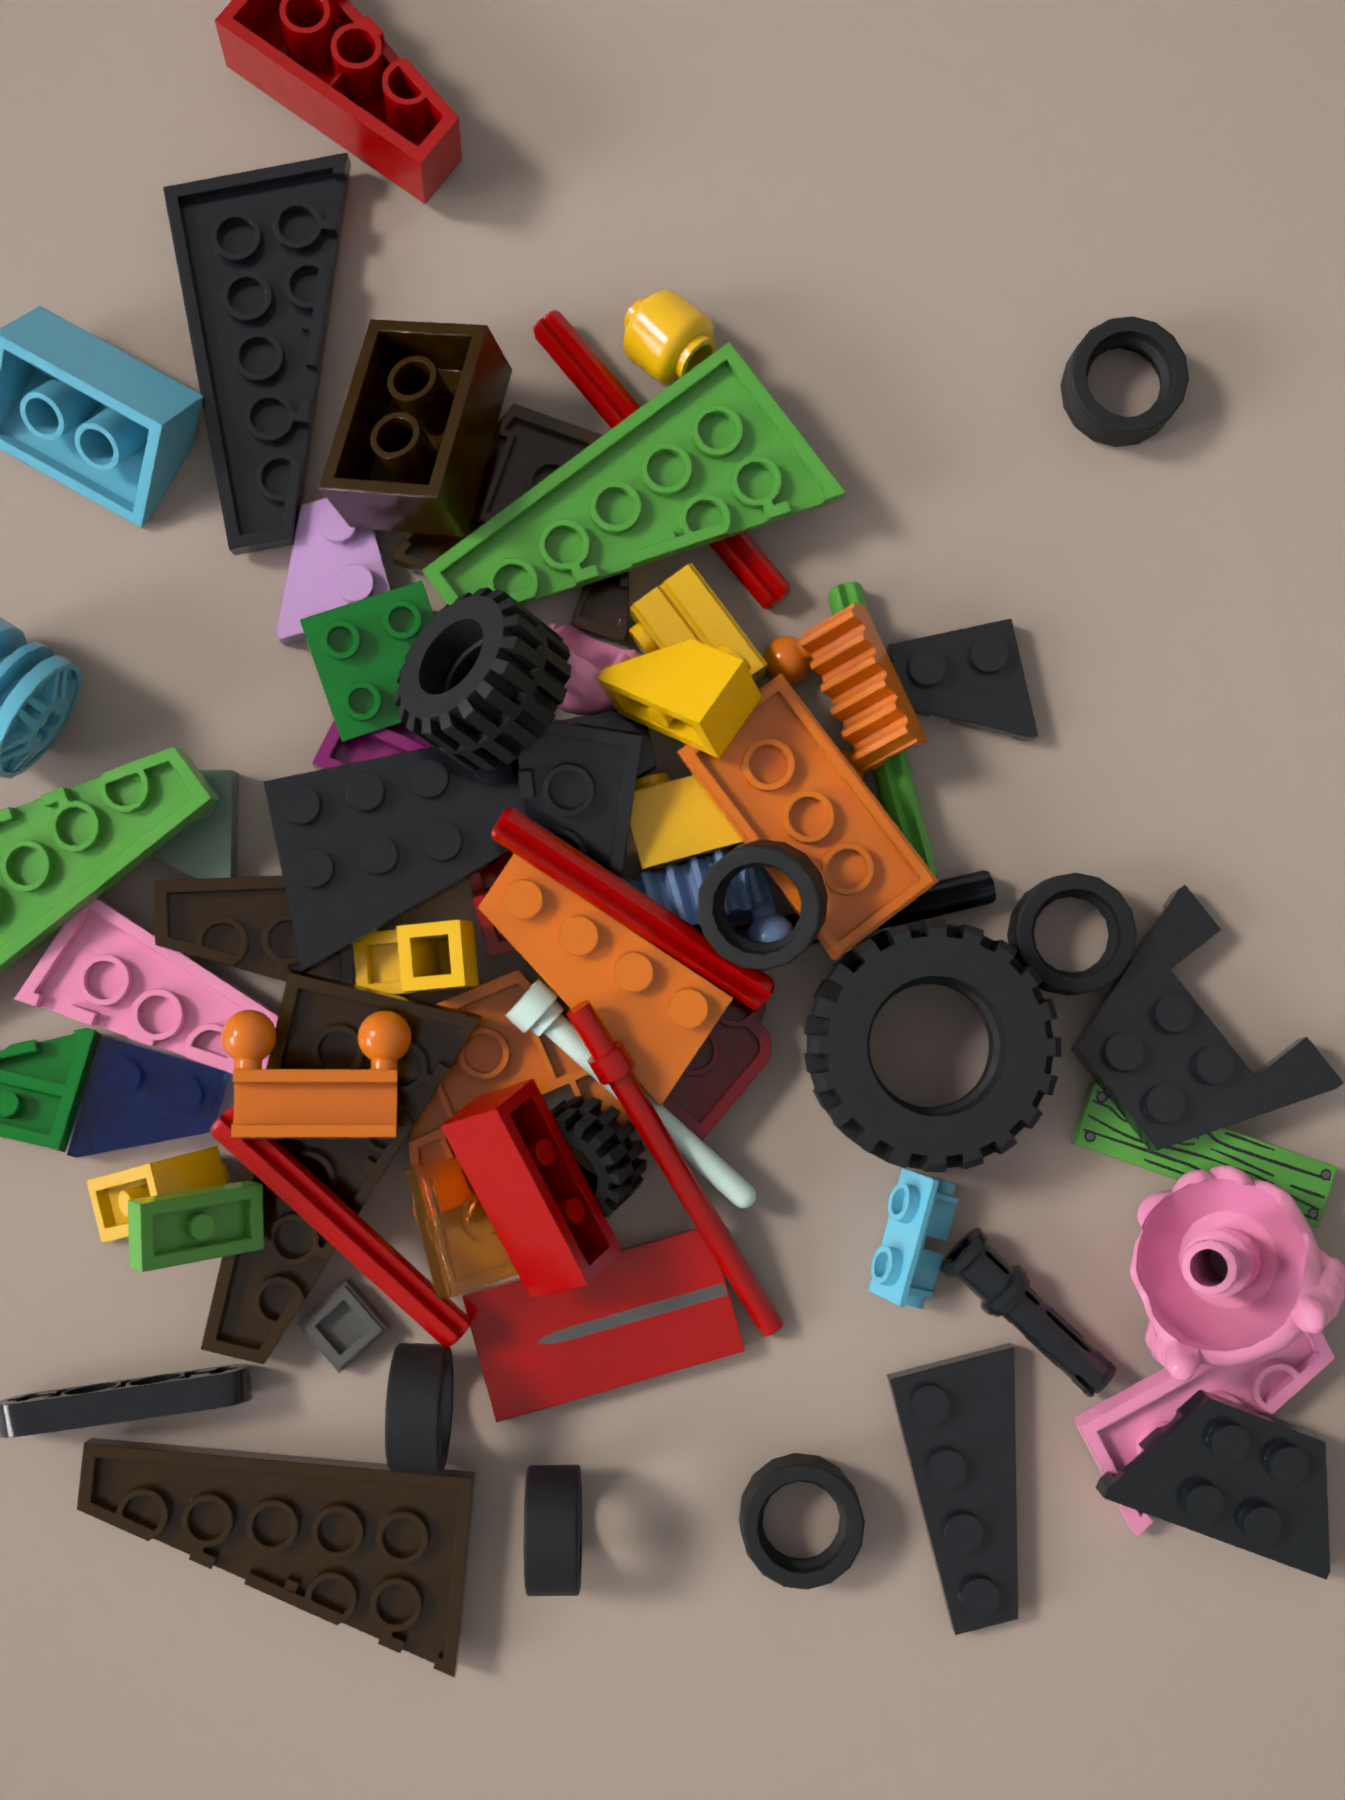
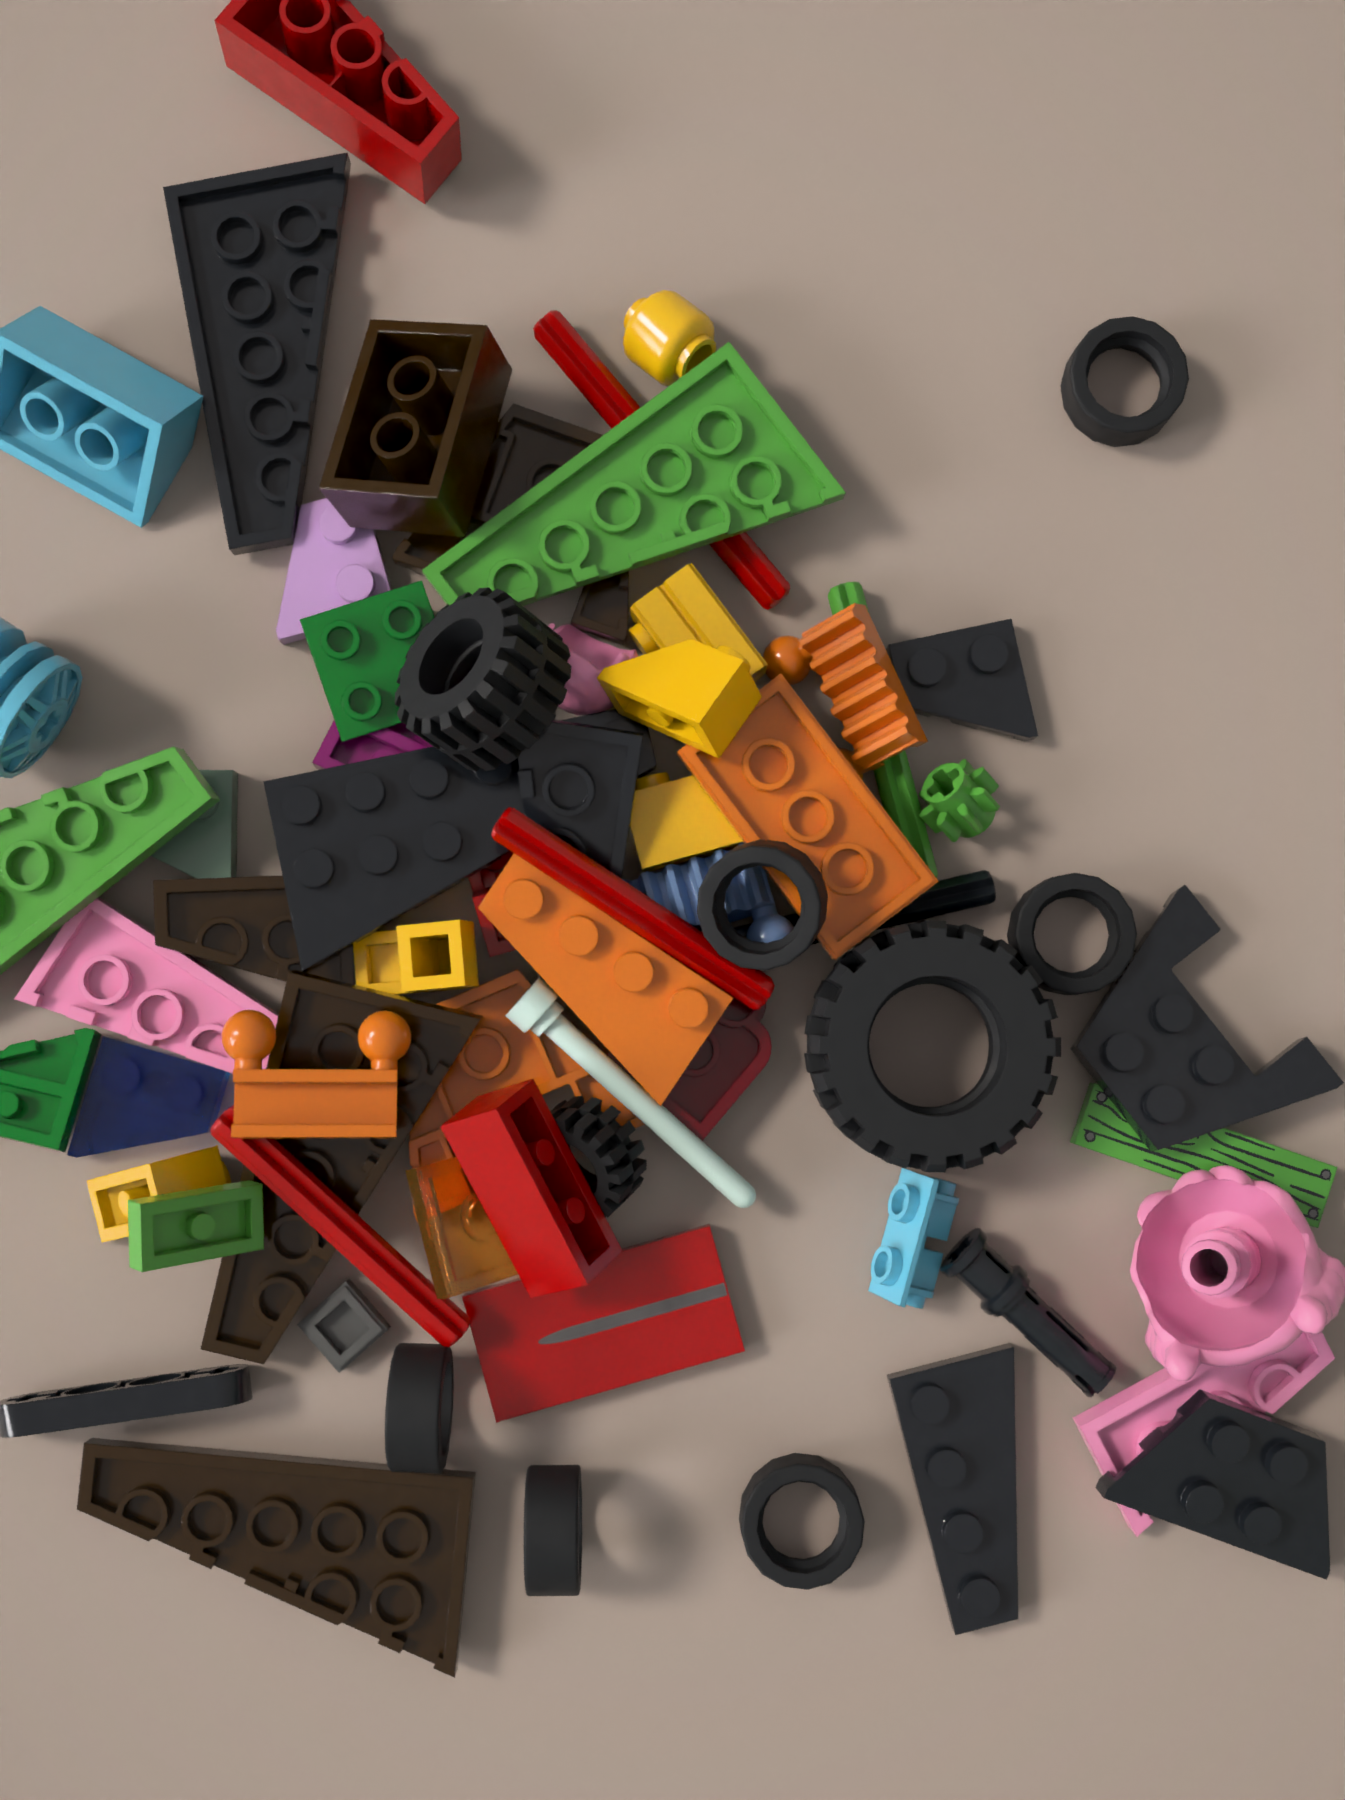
(613, 1067): red bar -> none
(959, 800): none -> bright green gear

